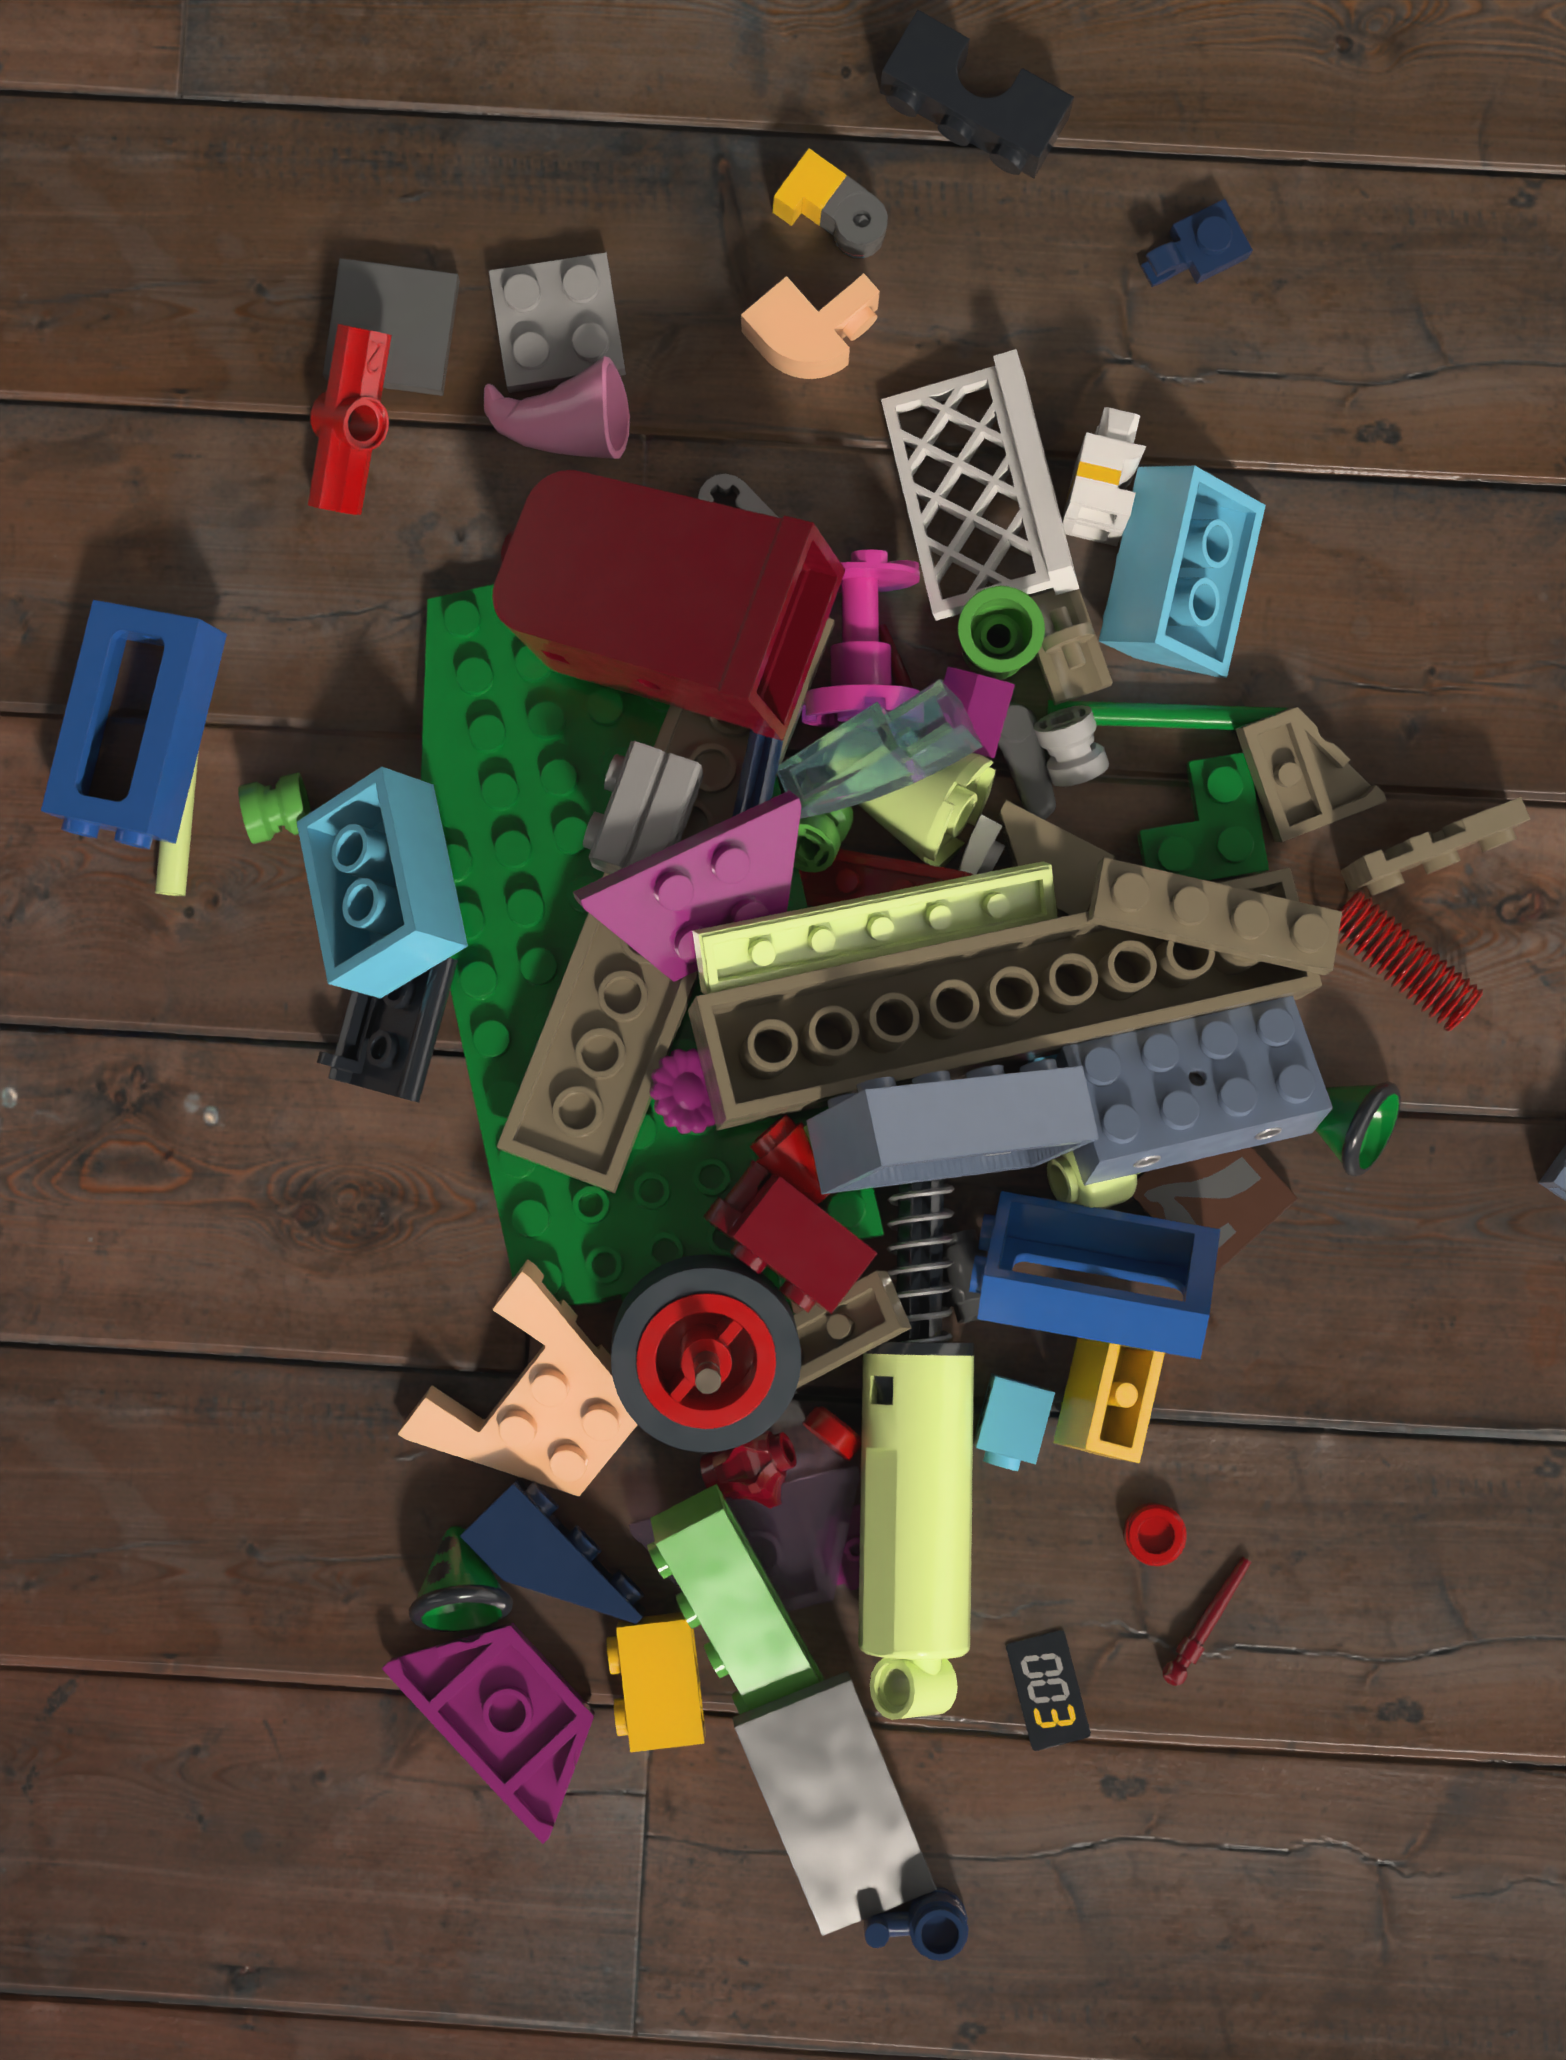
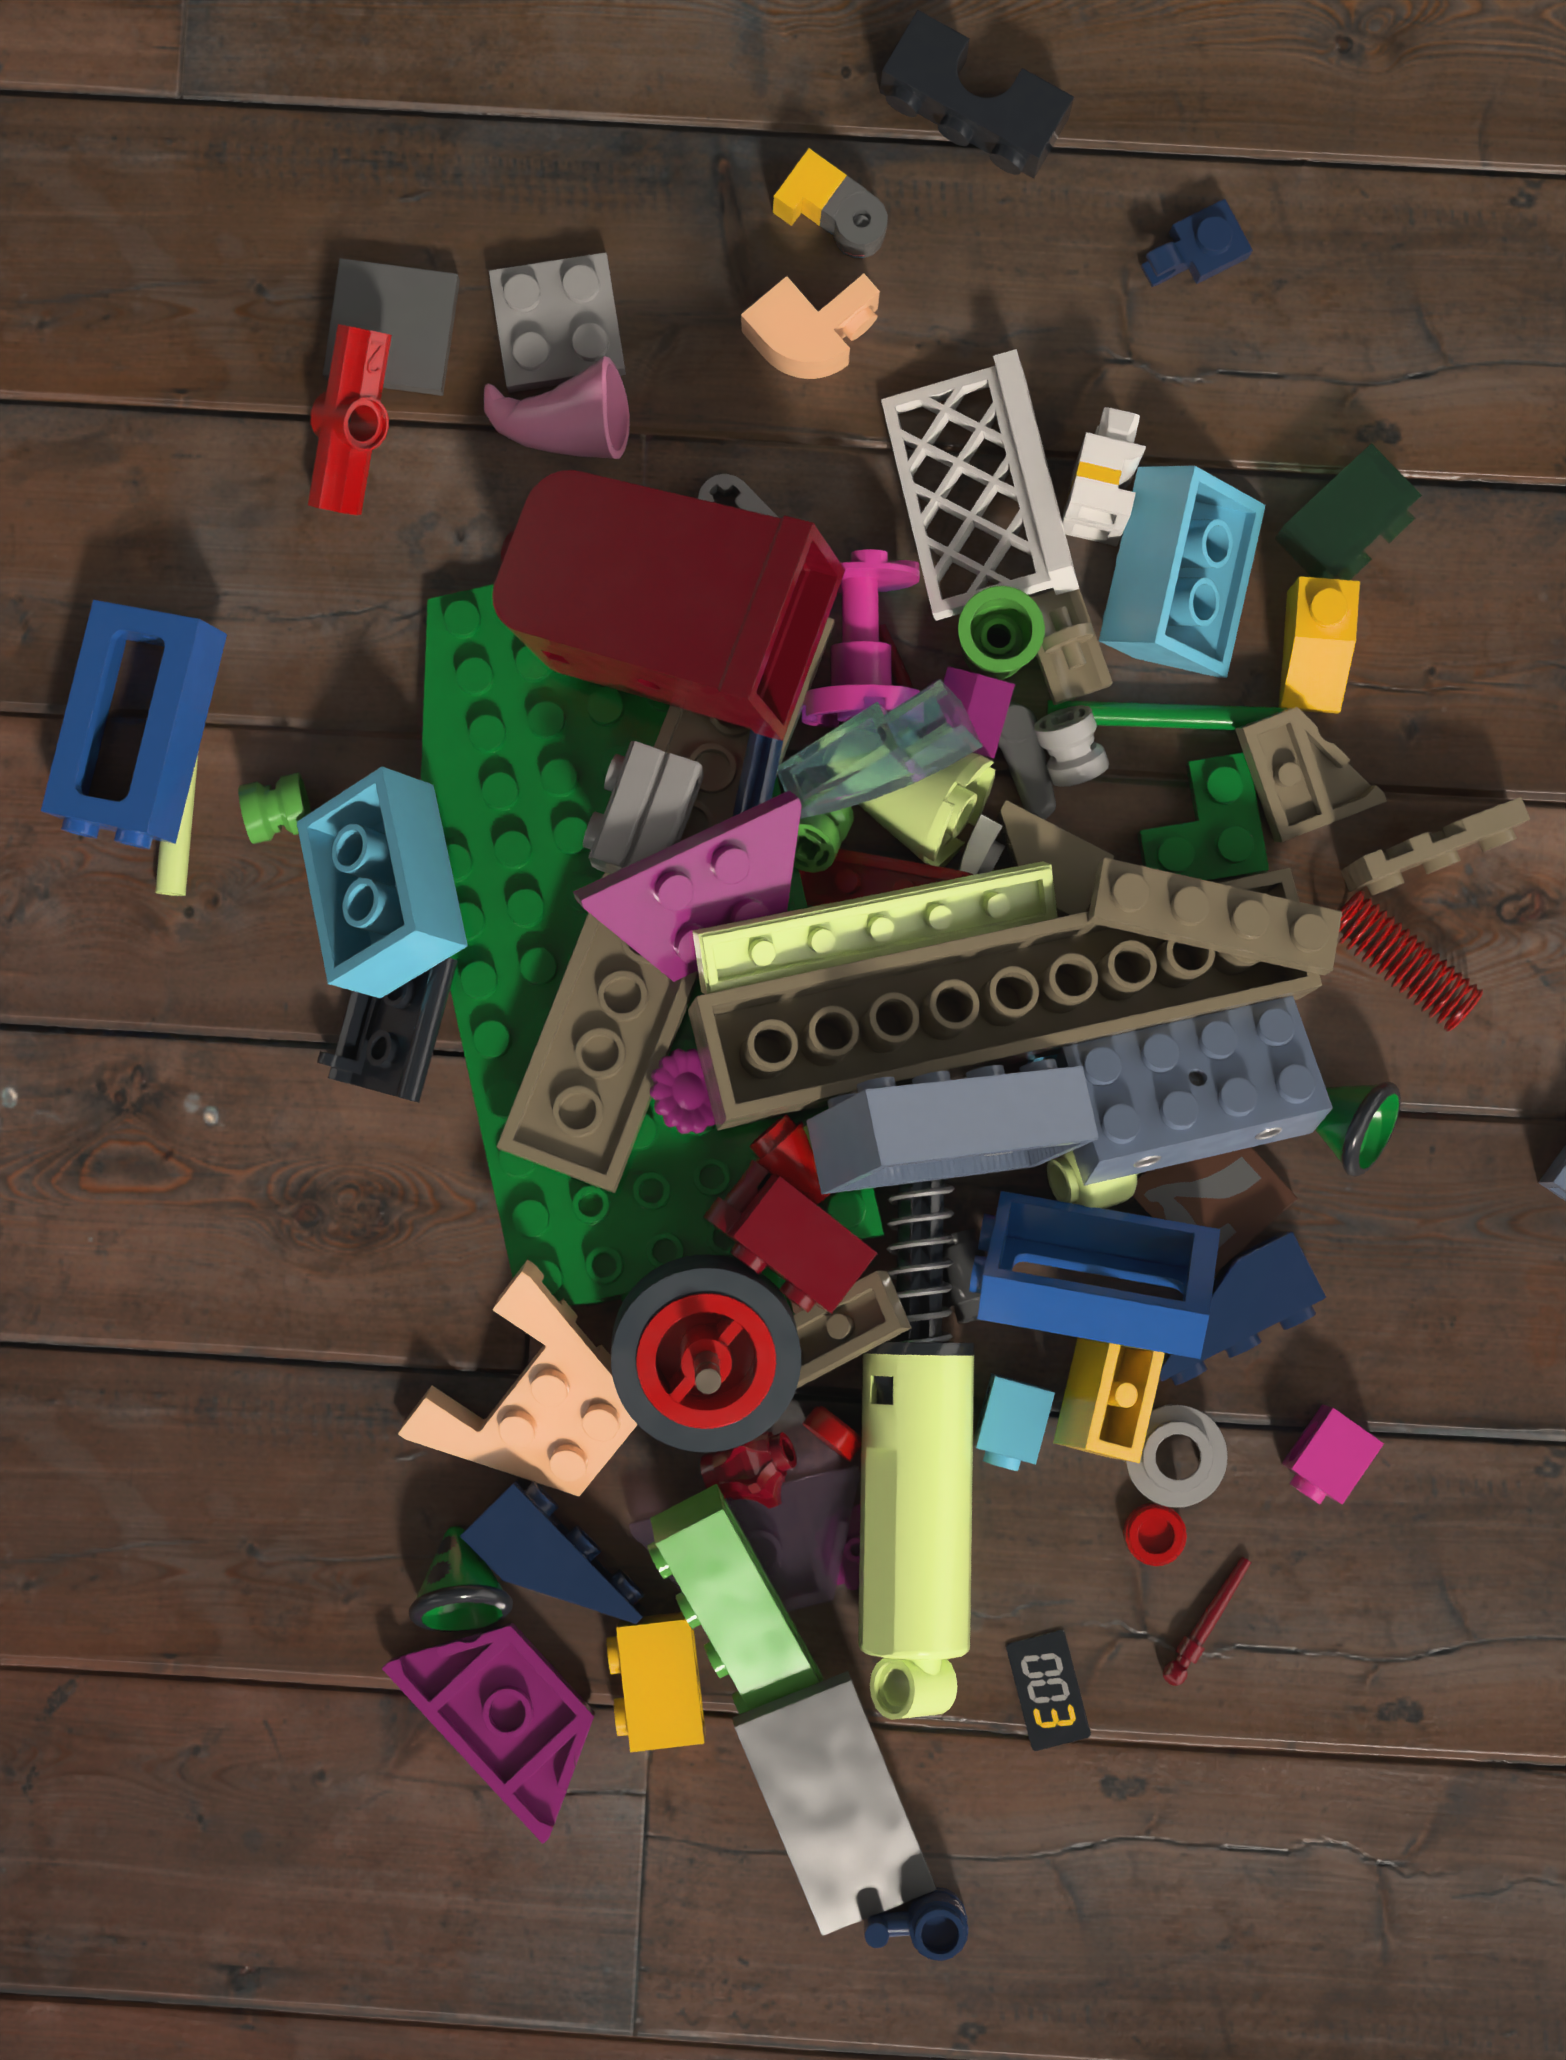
(1213, 1457): none -> light grey piece
(1249, 1295): none -> dark blue slope
(1318, 643): none -> yellow slope
(1330, 1456): none -> dark pink brick
(1349, 516): none -> clear green brick

